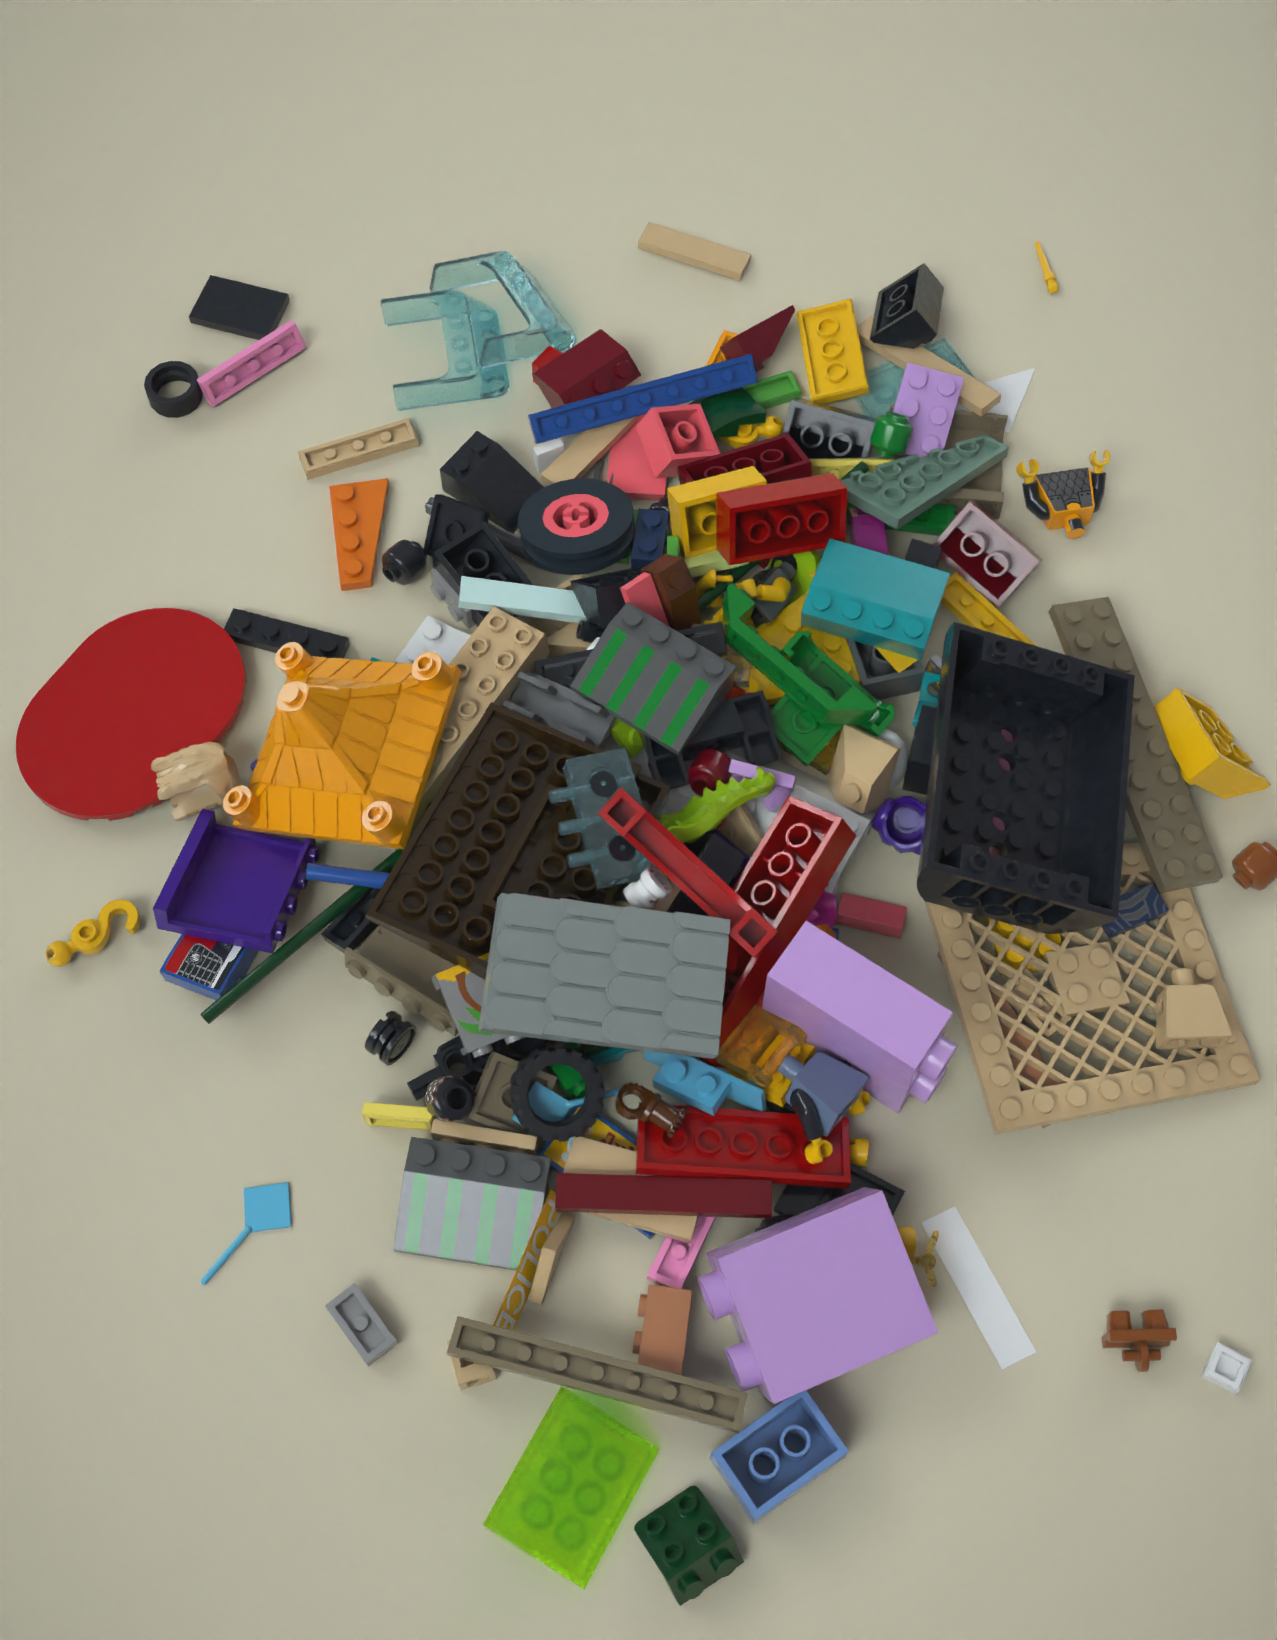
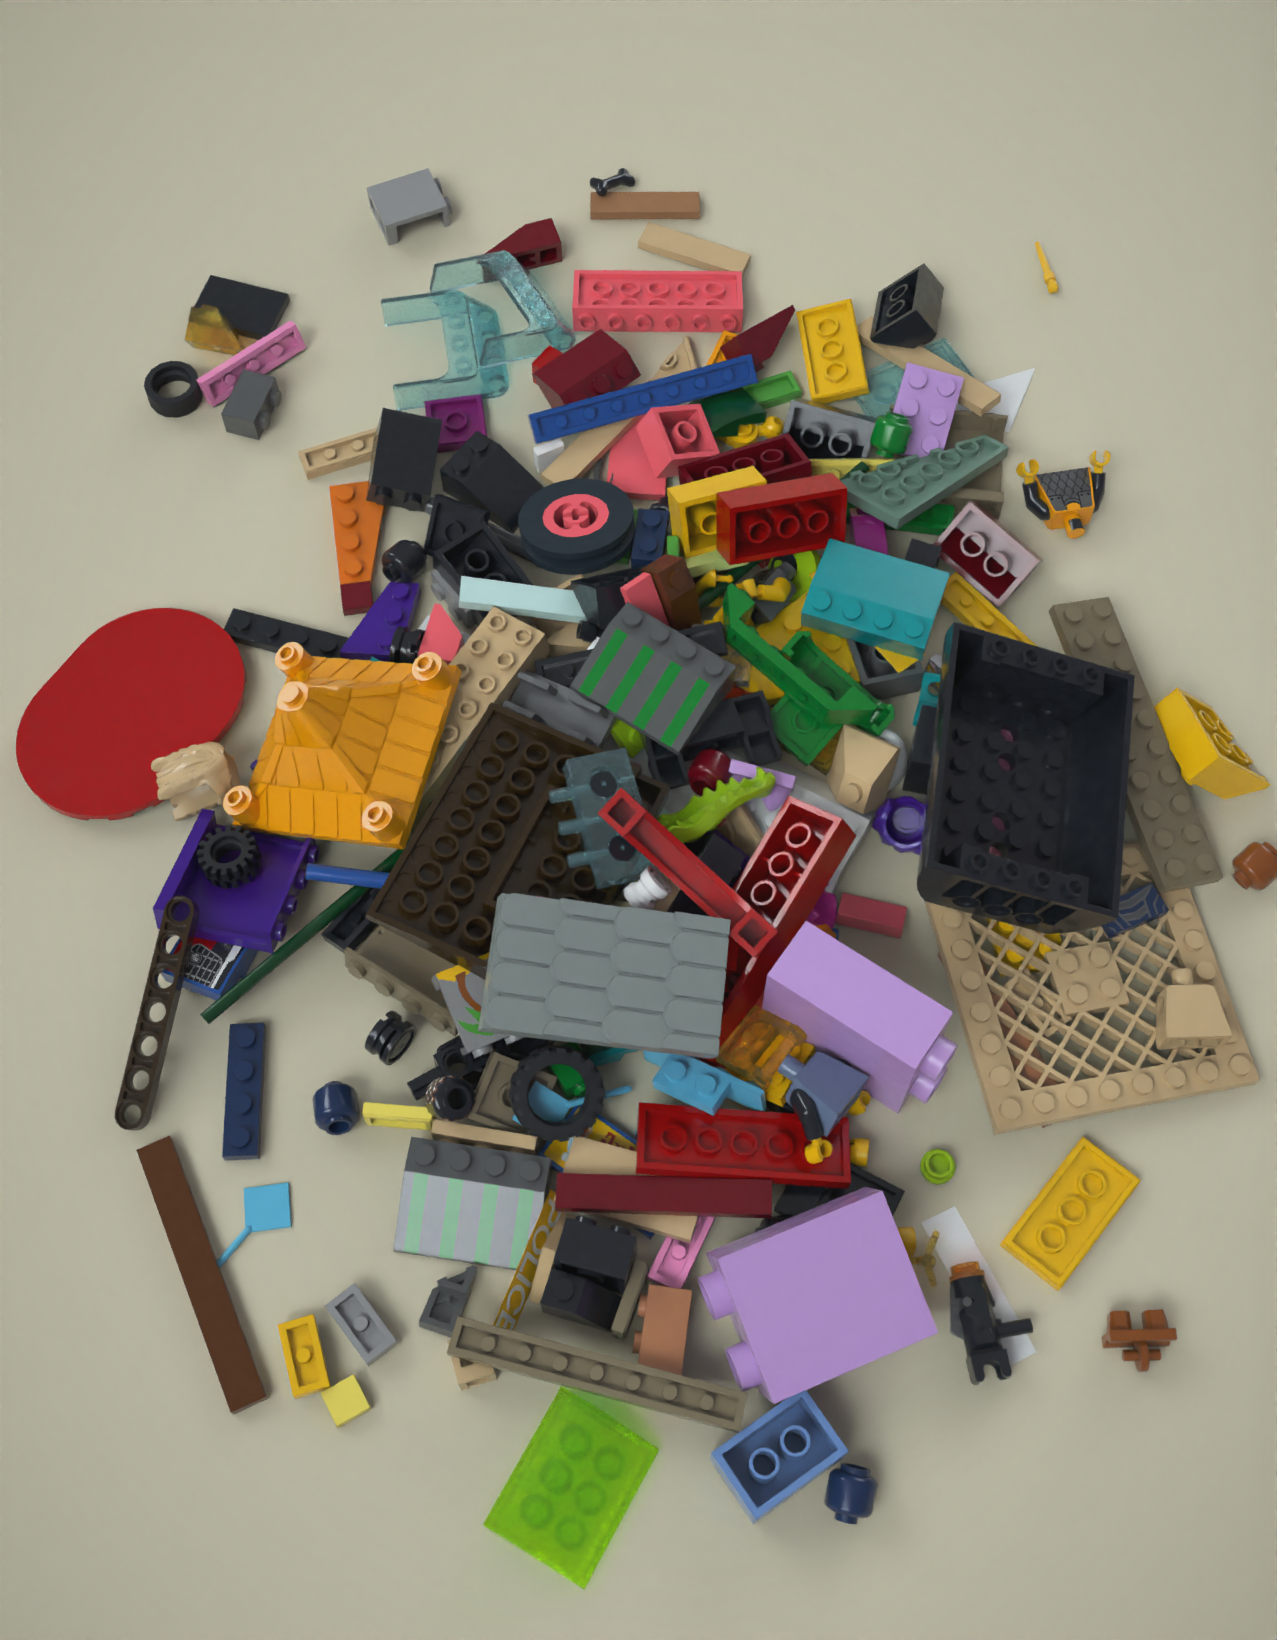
(92, 935): yellow piece -> none
(145, 1025): none -> dark brown beam
(202, 1276): none -> reddish brown tile
(212, 331): none -> clear yellow slope
(235, 870): none -> black tyre
(244, 1091): none -> dark blue plate
(251, 404): none -> dark grey brick
(304, 1356): none -> yellow plate
(336, 1108): none -> dark blue head
(345, 1401): none -> light yellow tile
(356, 598): none -> dark red tile
(375, 632): none -> dark purple wing
(403, 460): none -> black slope
(405, 645): none -> black wheel
(407, 200): none -> light grey panel
(441, 636): none -> coral slope
(448, 1302): none -> dark grey slope
(459, 418): none -> magenta tile
(533, 244): none -> dark red slope
(579, 1300): none -> black slope
(597, 1253): none -> black brick
(602, 185): none -> black piece
(630, 1300): none -> dark tan tile
(645, 205): none -> medium nougat tile
(652, 1109): reddish brown connector -> none
(657, 301): none -> coral bracket
(678, 361): none -> tan tile
(688, 1544): dark green bracket -> none
(850, 1493): none -> dark blue head
(937, 1166): none -> lime plate
(976, 1323): none -> black piece
(1070, 1213): none -> yellow tile
(1226, 1368): white tile -> none

